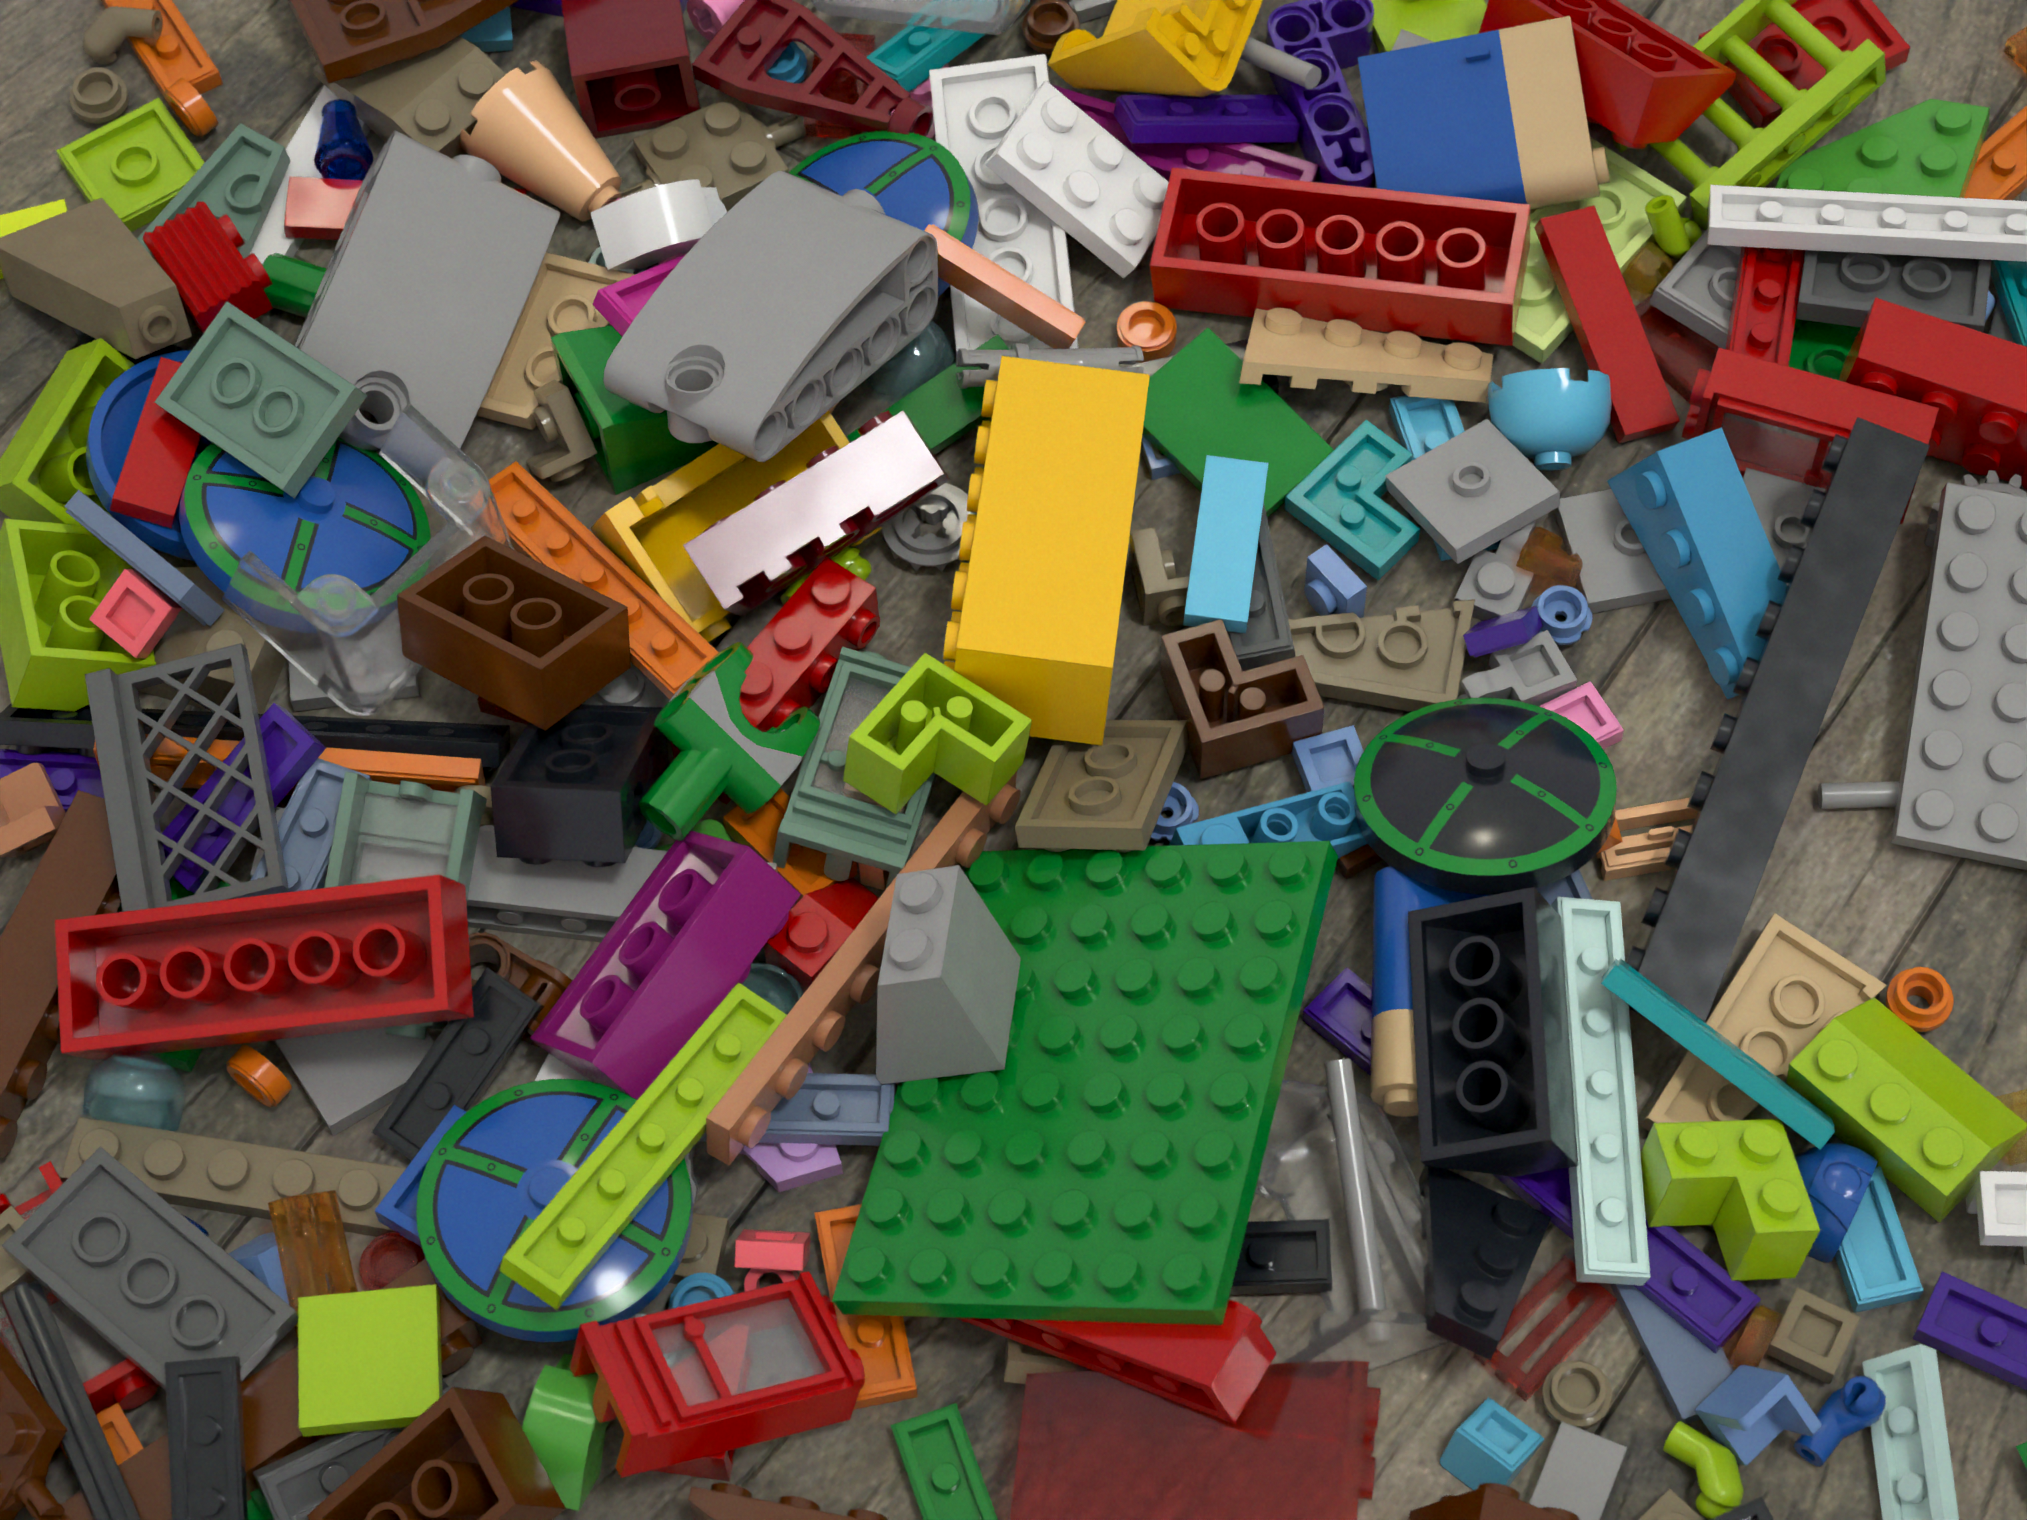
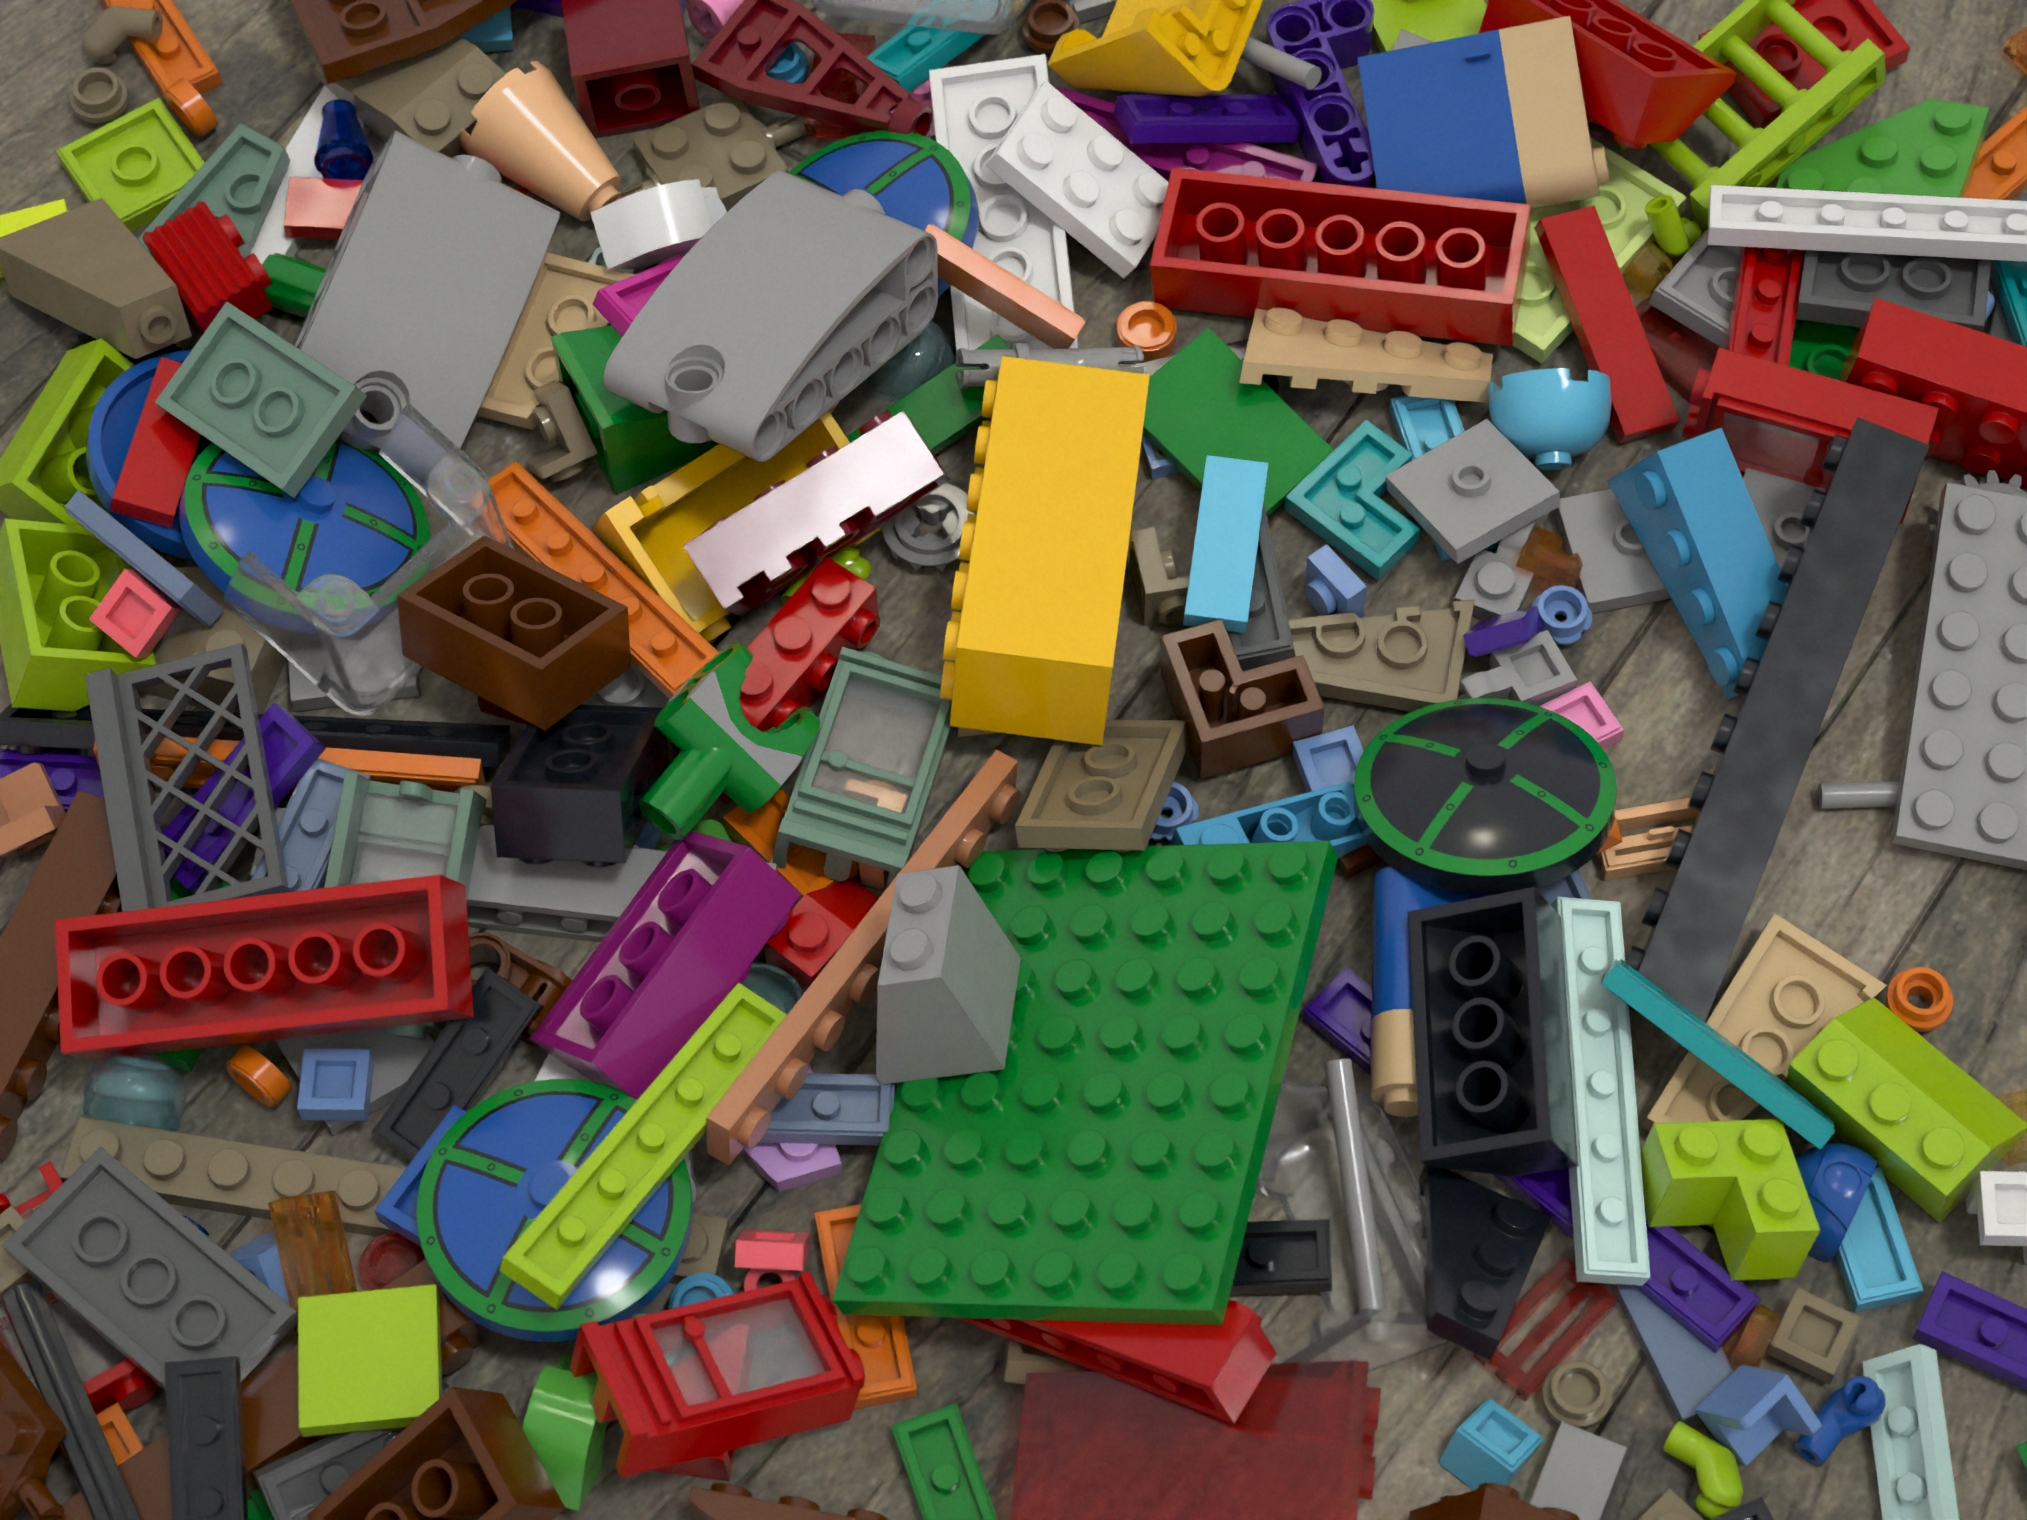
(335, 1084): none -> medium blue plate
(938, 726): lime brick -> none

